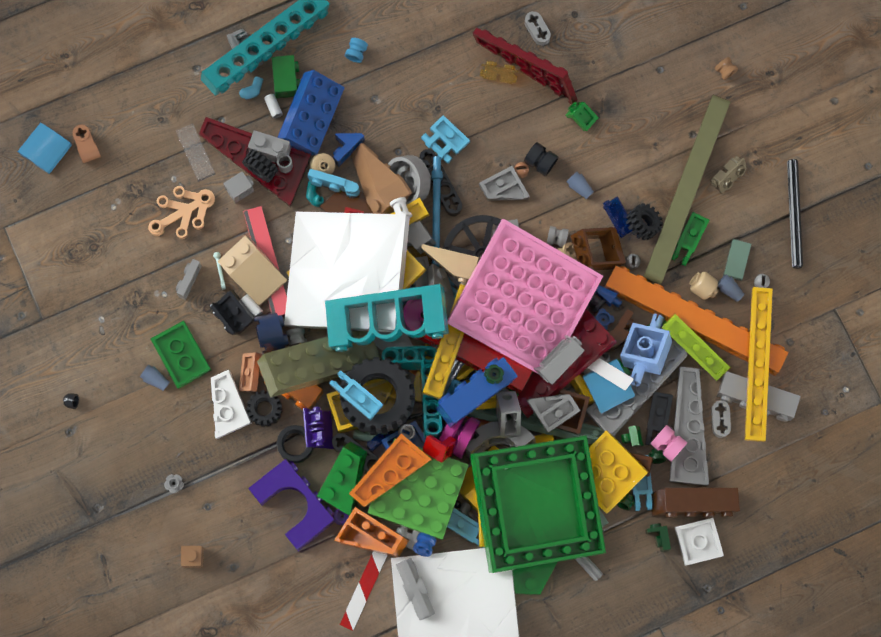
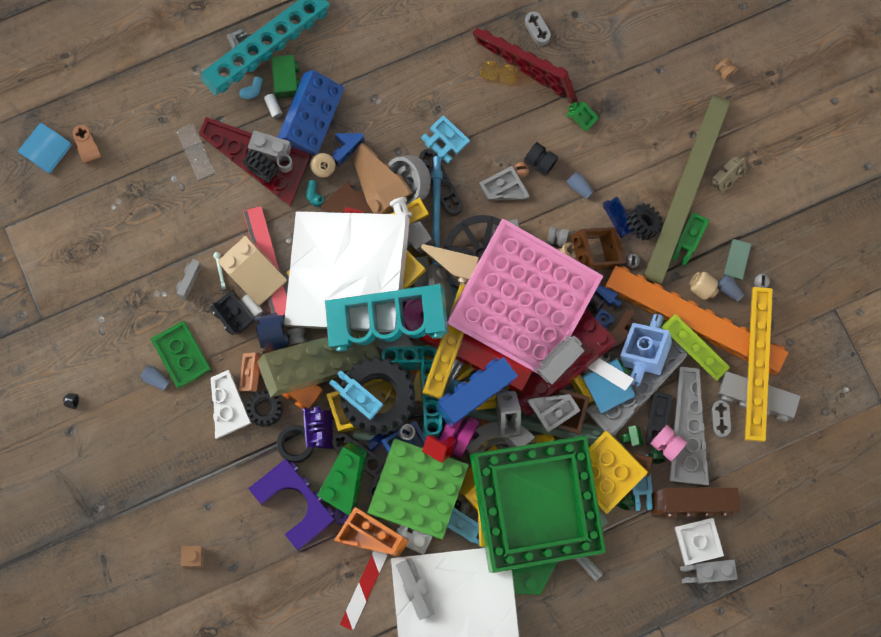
(173, 488): light grey plate -> none
(183, 210): light nougat plant -> none
(239, 186): light grey brick -> none
(334, 183): medium azure hinge -> none
(356, 50): dark azure wheel -> none
(391, 468): orange wing -> none
(424, 544): blue wheel -> none
(494, 369): dark green plate -> none
(662, 539): dark green bracket -> none
(711, 572): none -> light grey hinge
(795, 214): black axle -> none

